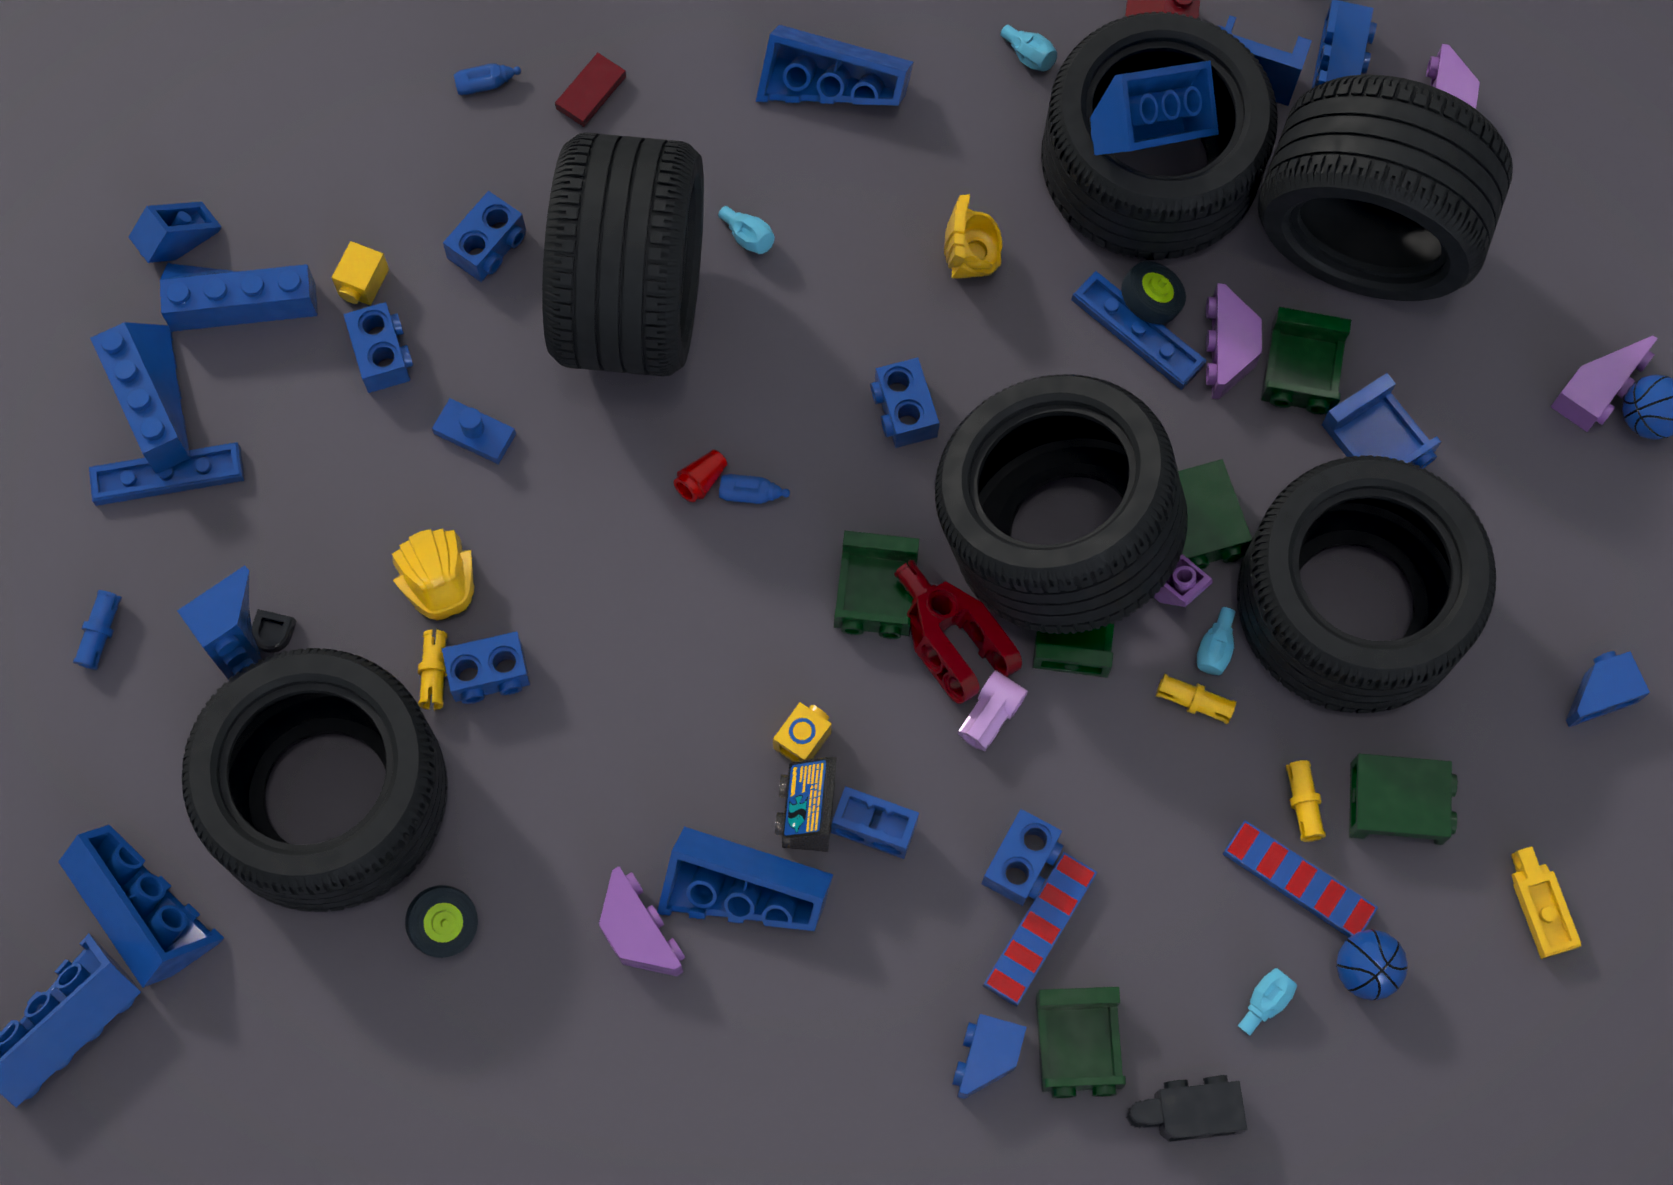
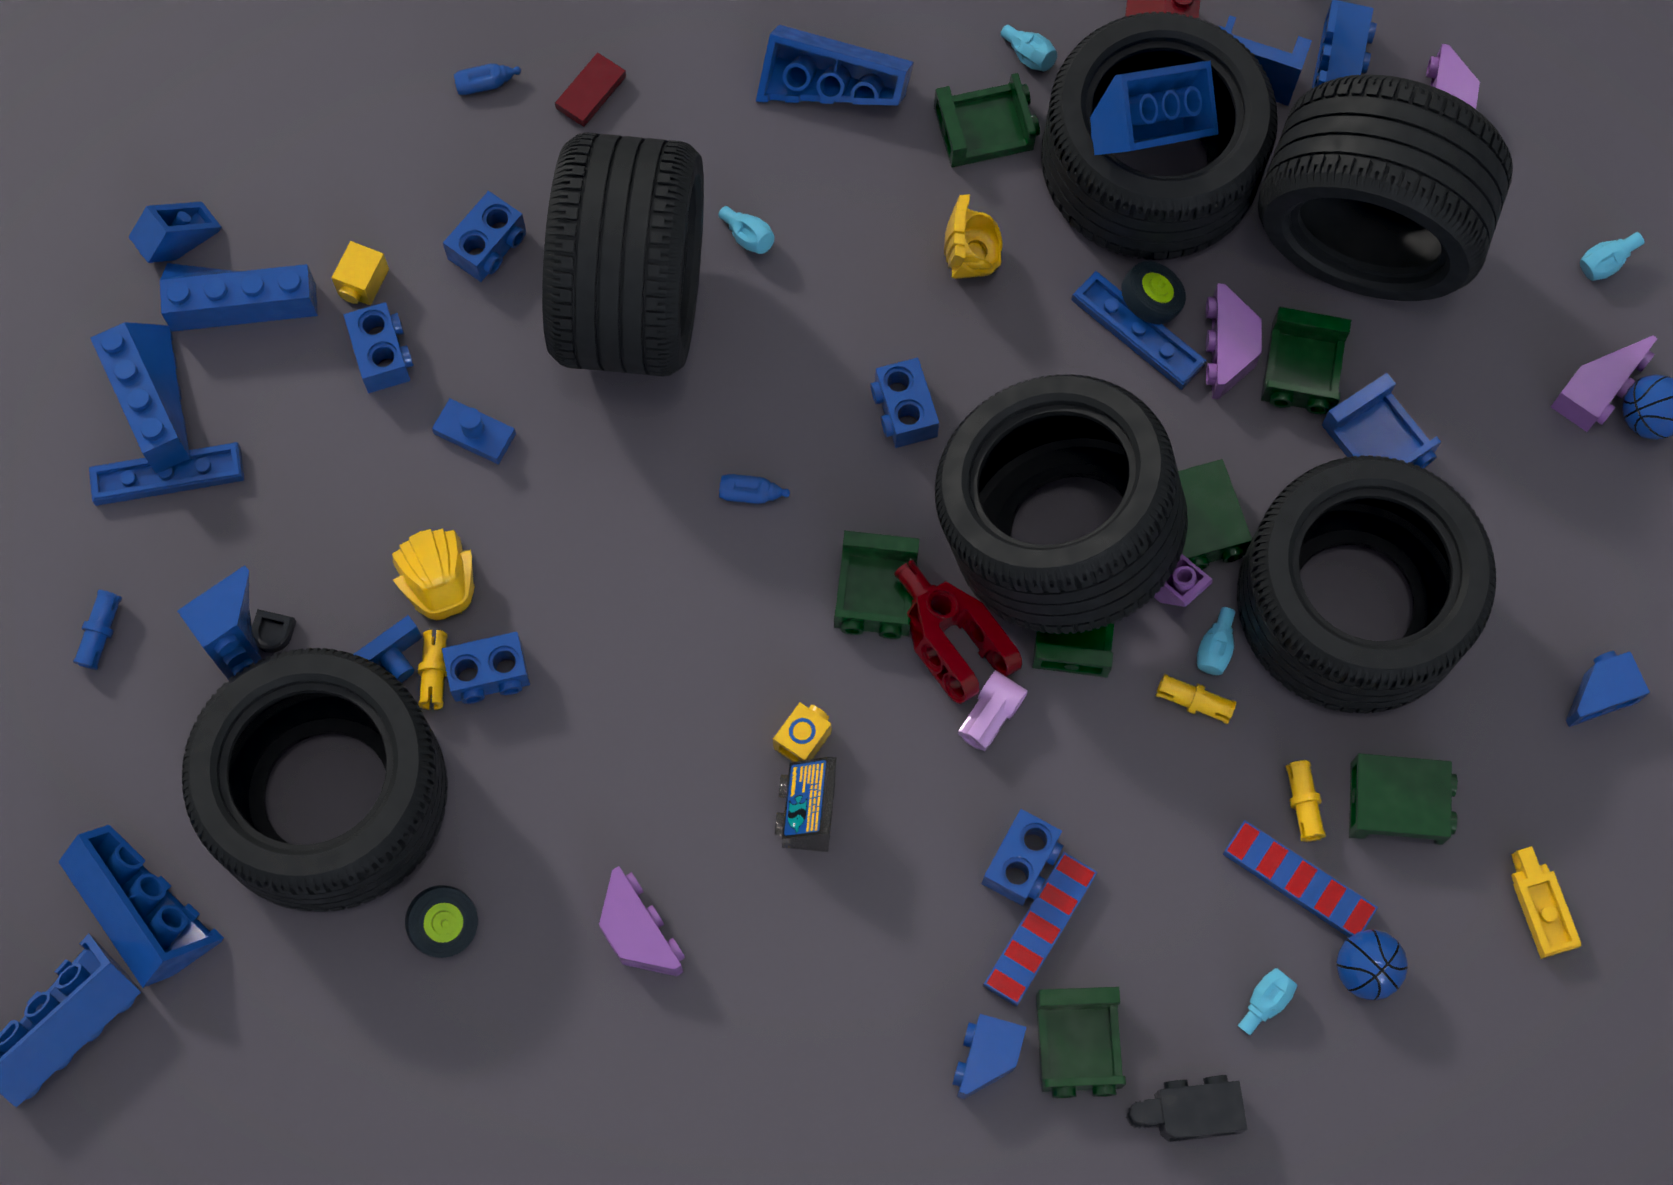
(388, 648): none -> blue tile
(699, 476): red cone -> none
(741, 883): blue wedge -> none
(874, 822): blue brick -> none
(986, 122): none -> dark green panel
(1609, 256): none -> medium azure piece

